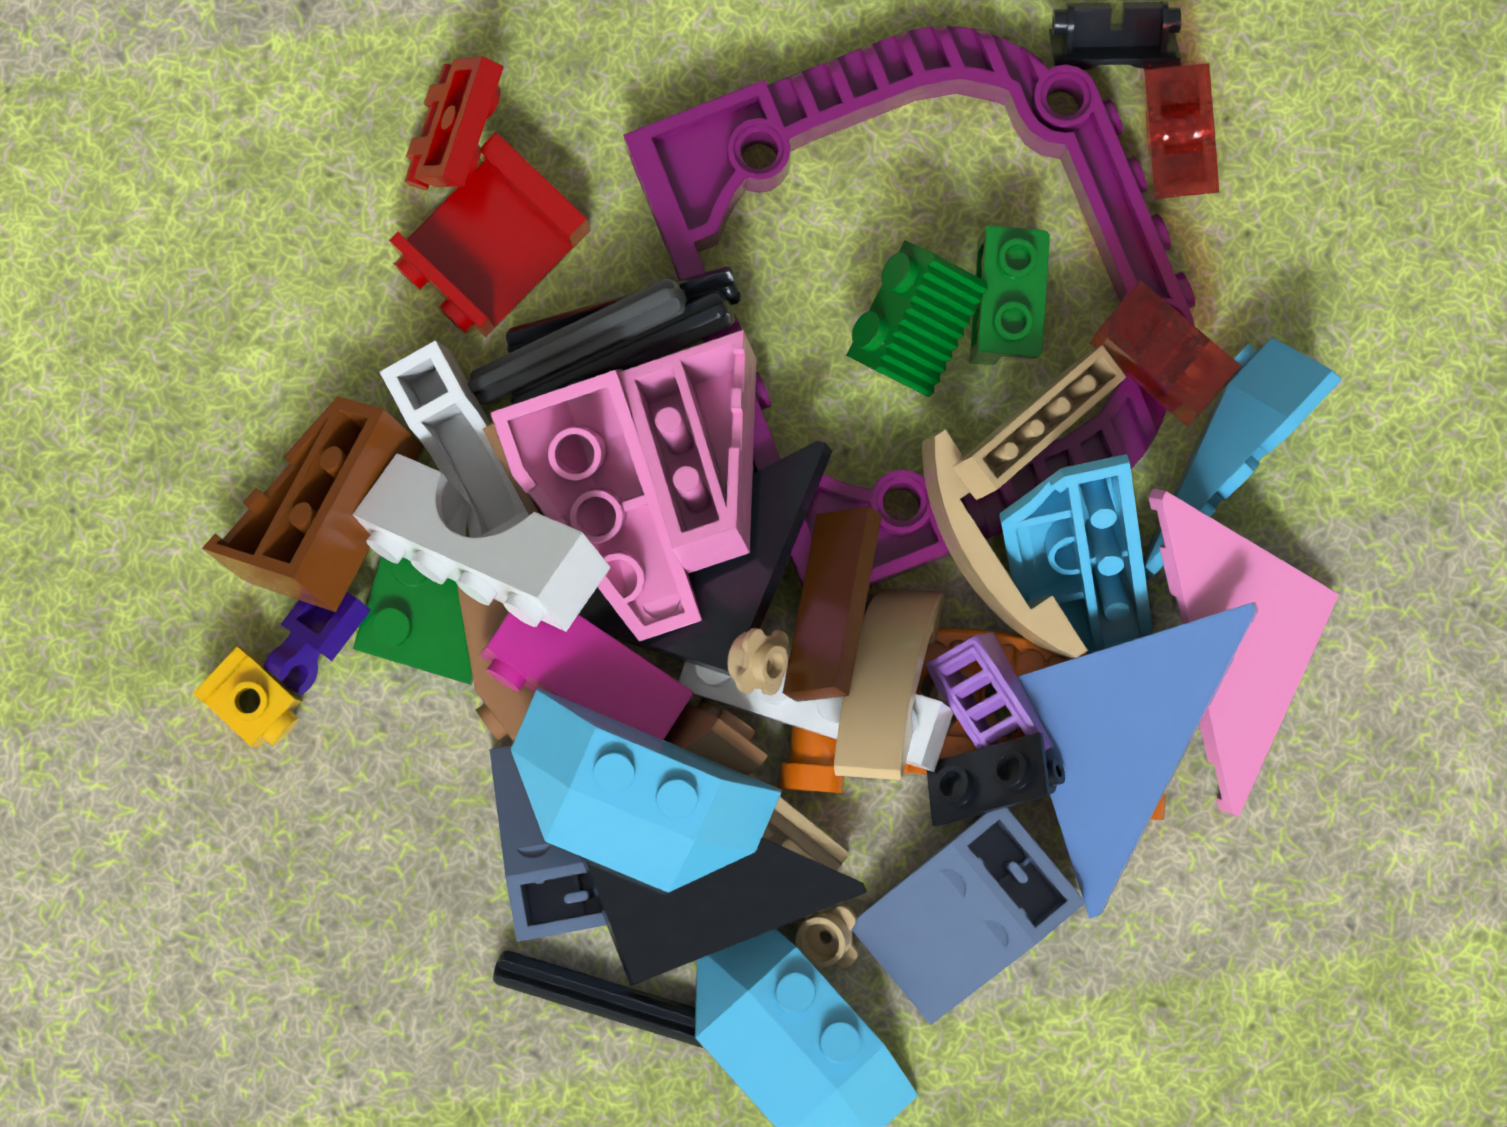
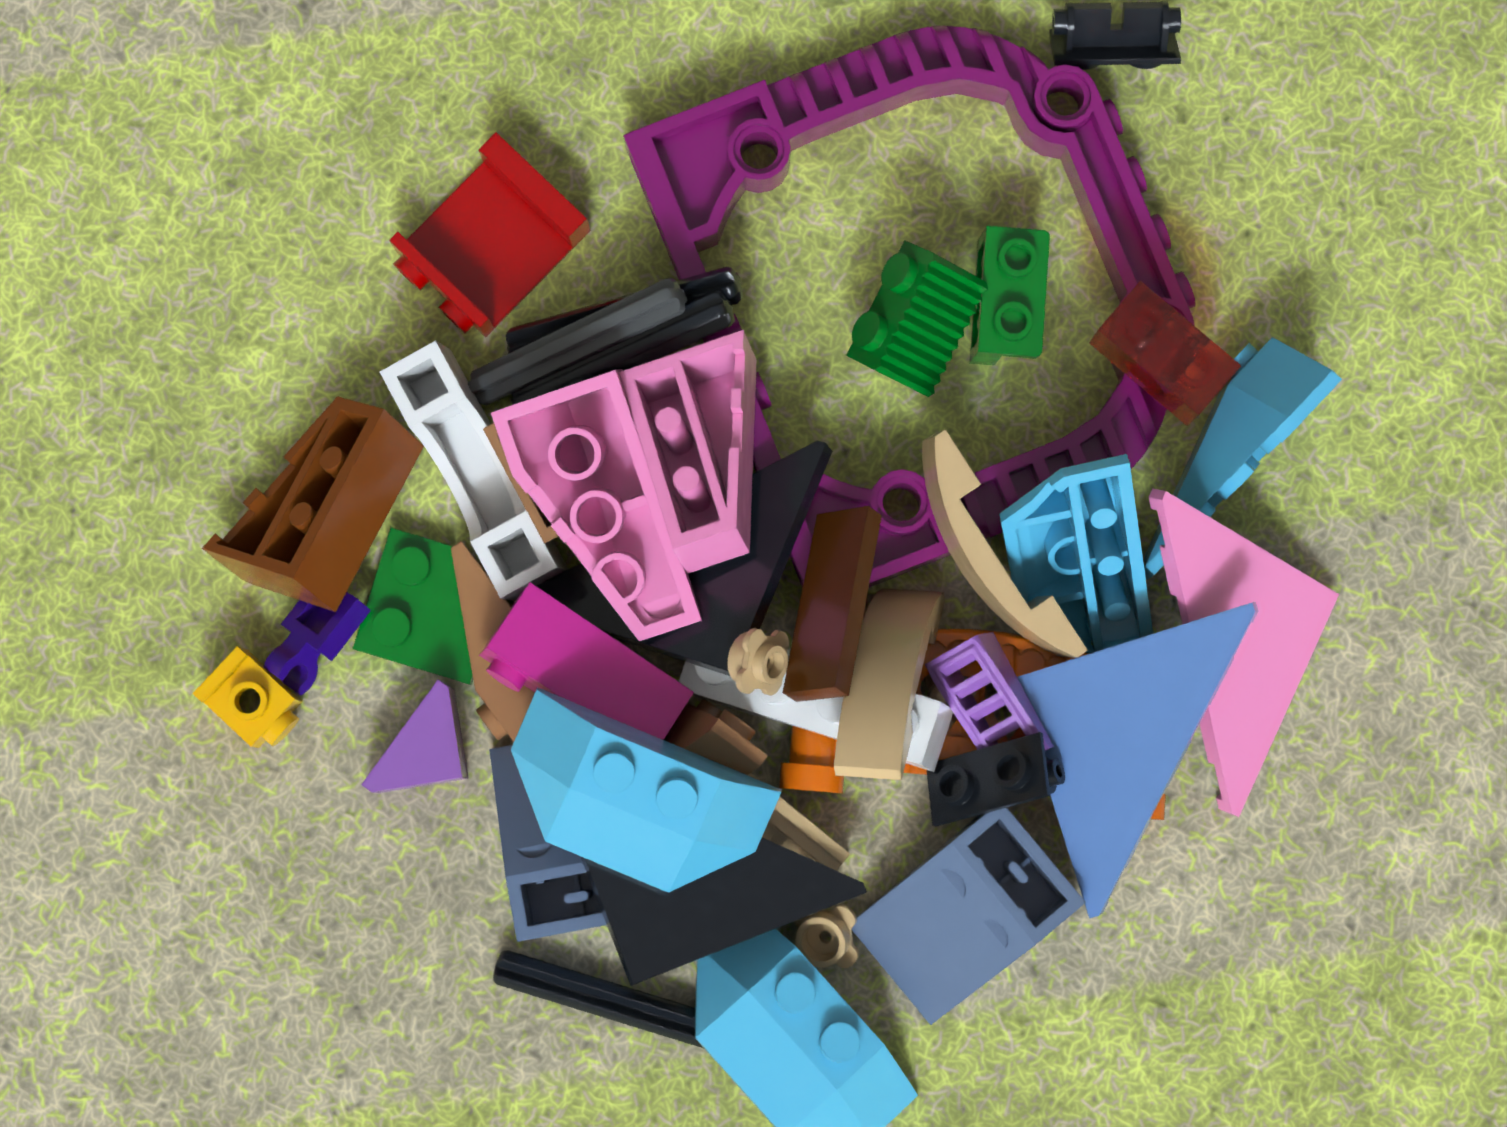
(425, 749): none -> medium lavender slope
(454, 122): red plate -> none
(533, 568): white arch -> none
(1038, 422): tan piece -> none
(1180, 129): clear red brick -> none

